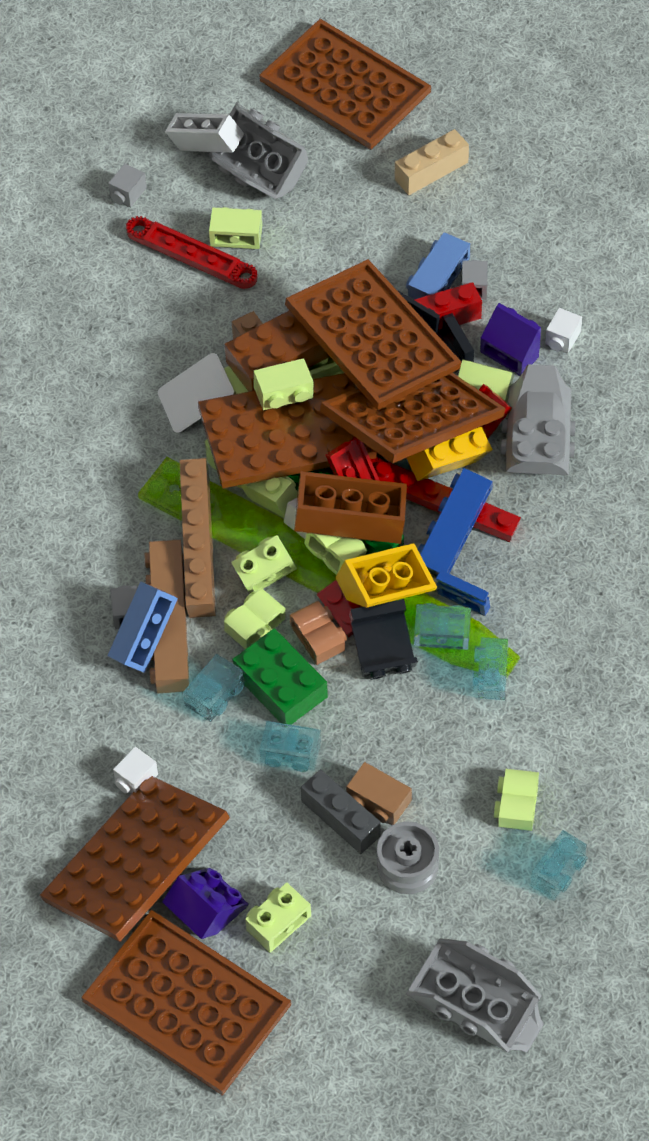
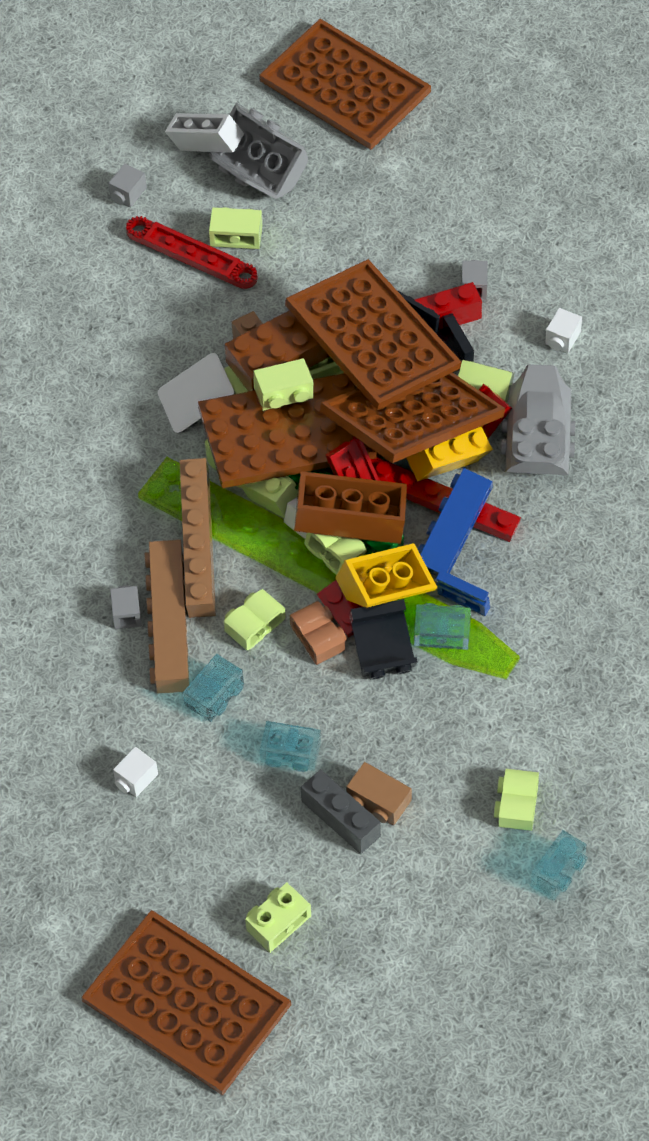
(134, 857): dark orange plate -> none
(142, 627): medium blue brick -> none
(204, 902): dark purple slope -> none
(263, 564): yellowish green brick -> none
(281, 678): green brick -> none
(408, 857): light grey wheel -> none
(431, 162): tan brick -> none
(440, 267): medium blue brick -> none
(479, 994): light grey slope -> none
(493, 668): clear light blue brick -> none
(511, 339): dark purple slope -> none

